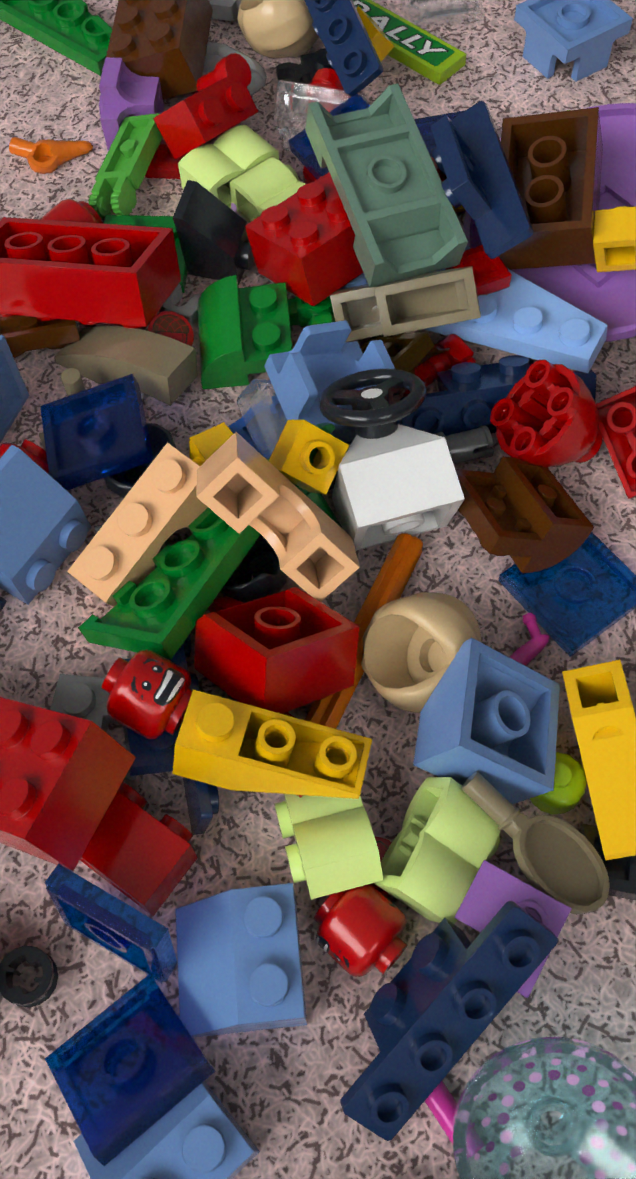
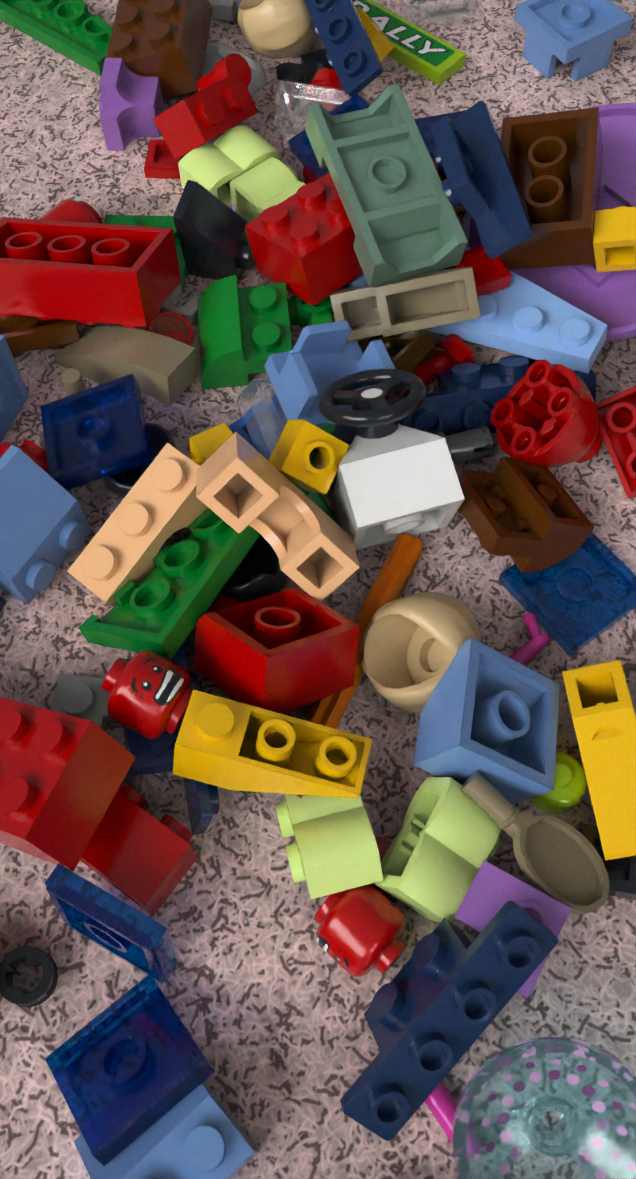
(48, 154): orange animal -> none
(125, 166): bright green hinge -> none
(240, 962): medium blue slope -> none

